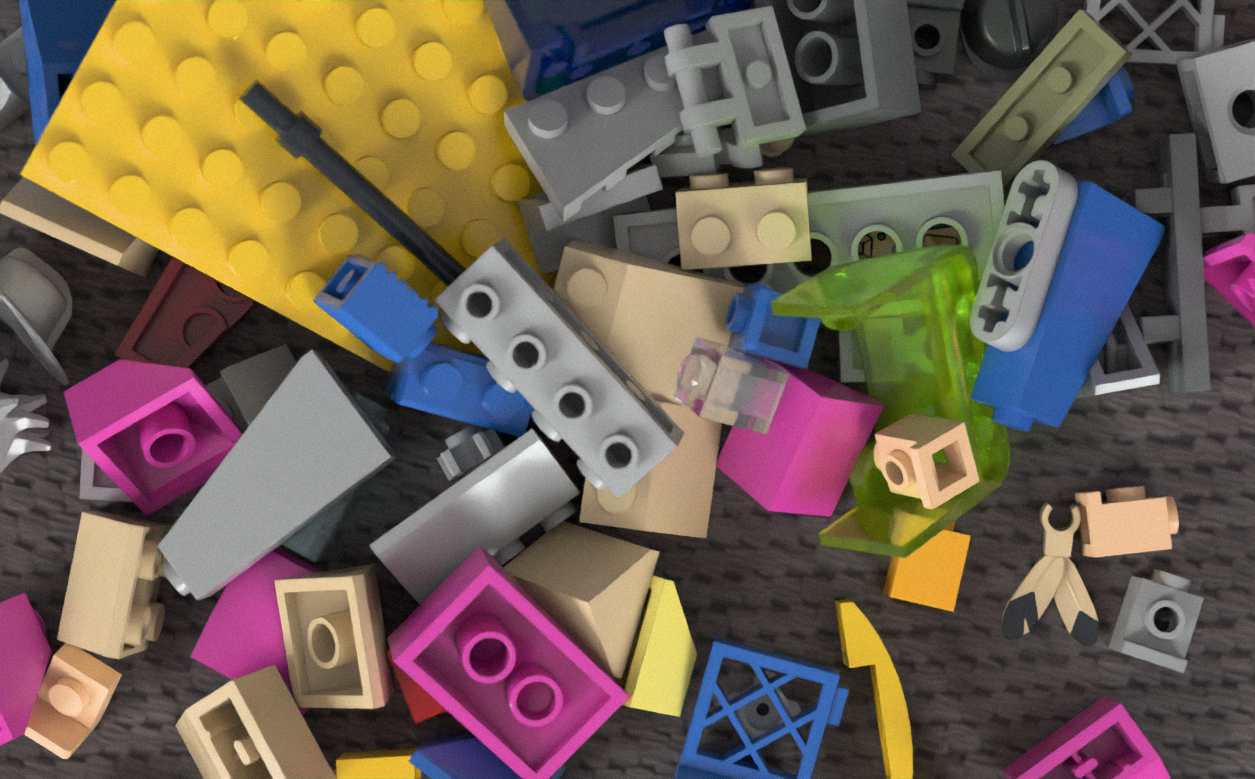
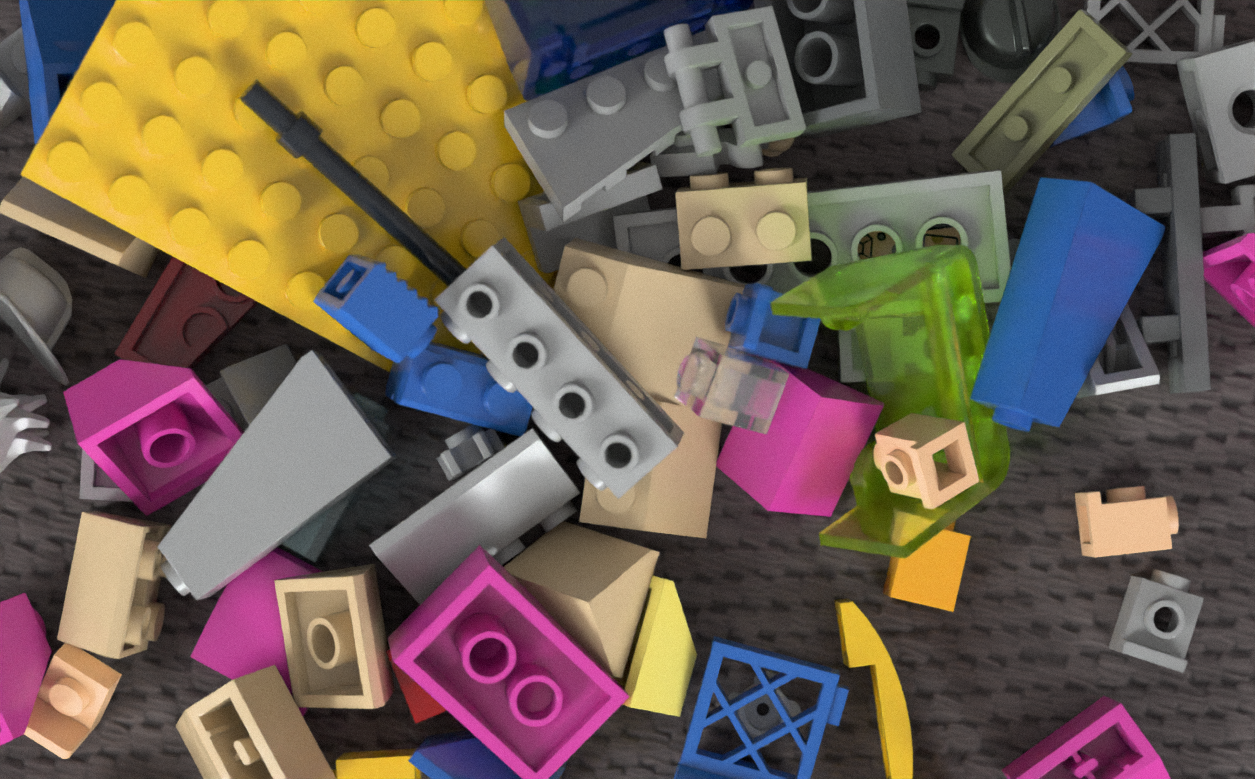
(1025, 305): light grey beam -> none
(1054, 578): tan piece -> none

